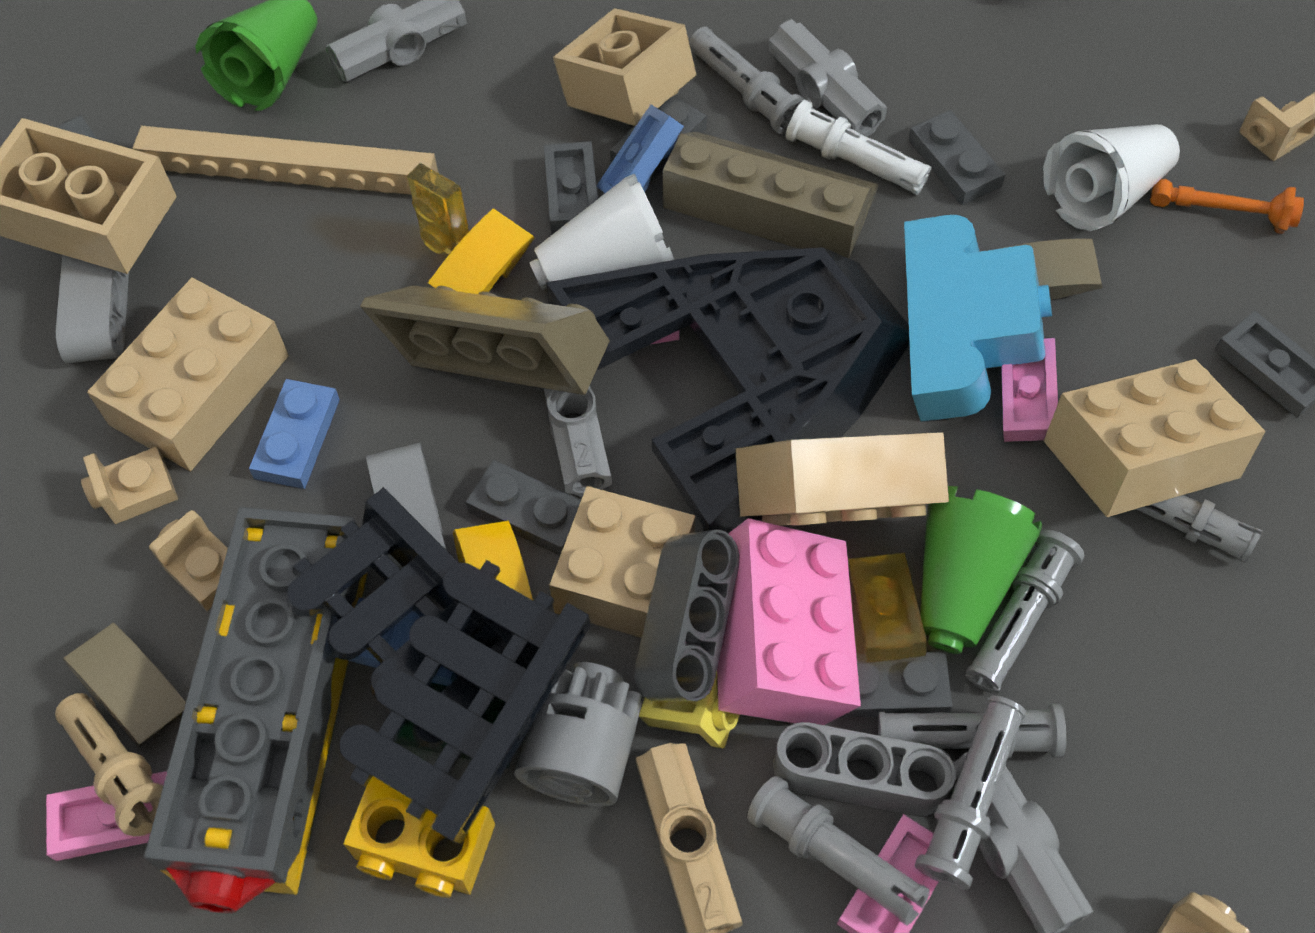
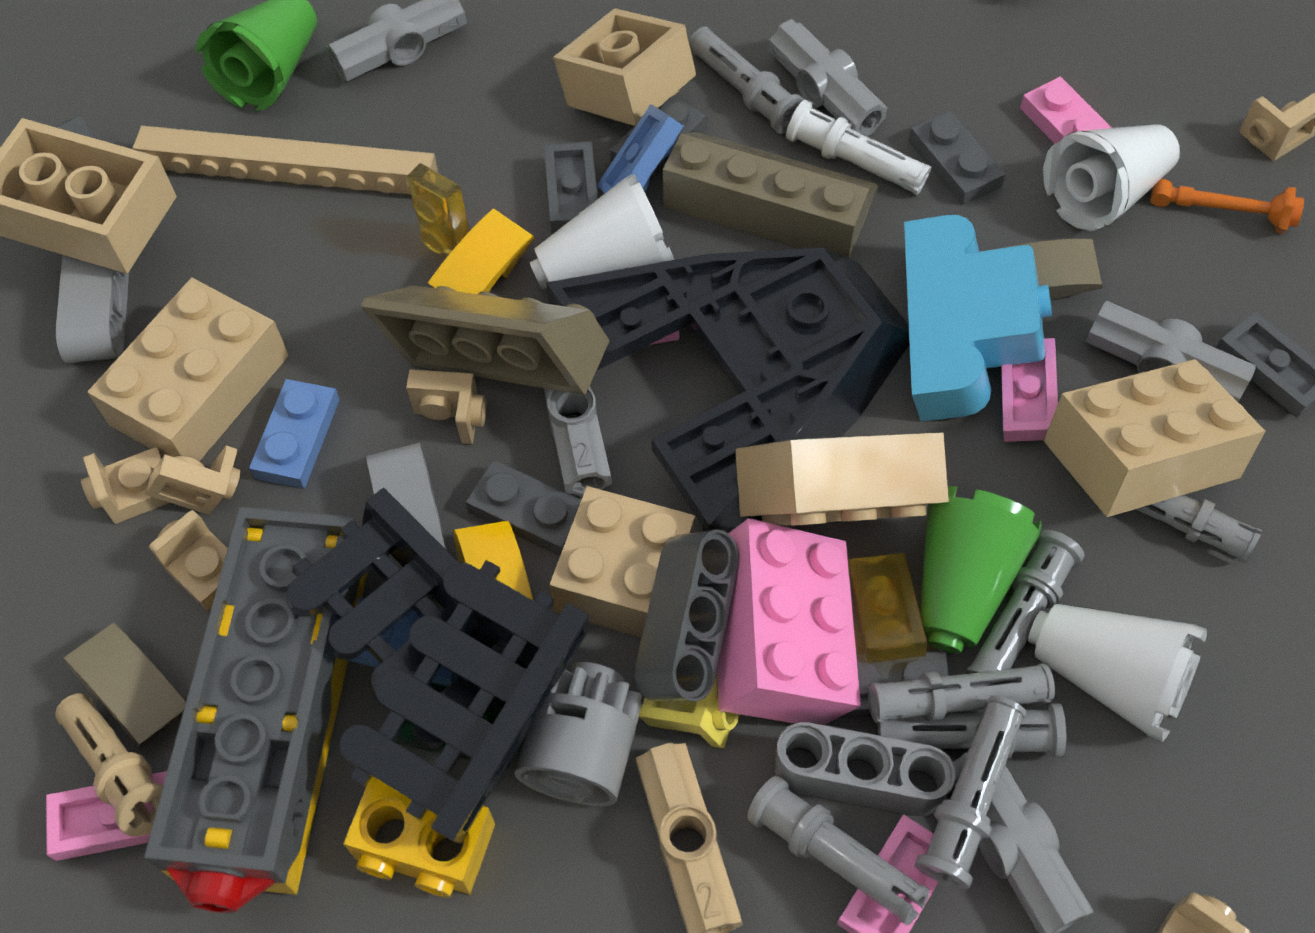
(193, 486): none -> tan bracket
(448, 395): none -> tan bracket
(937, 695): none -> light grey pin
(1060, 110): none -> bright pink plate
(1121, 660): none -> white cone
(1165, 344): none -> light grey piece

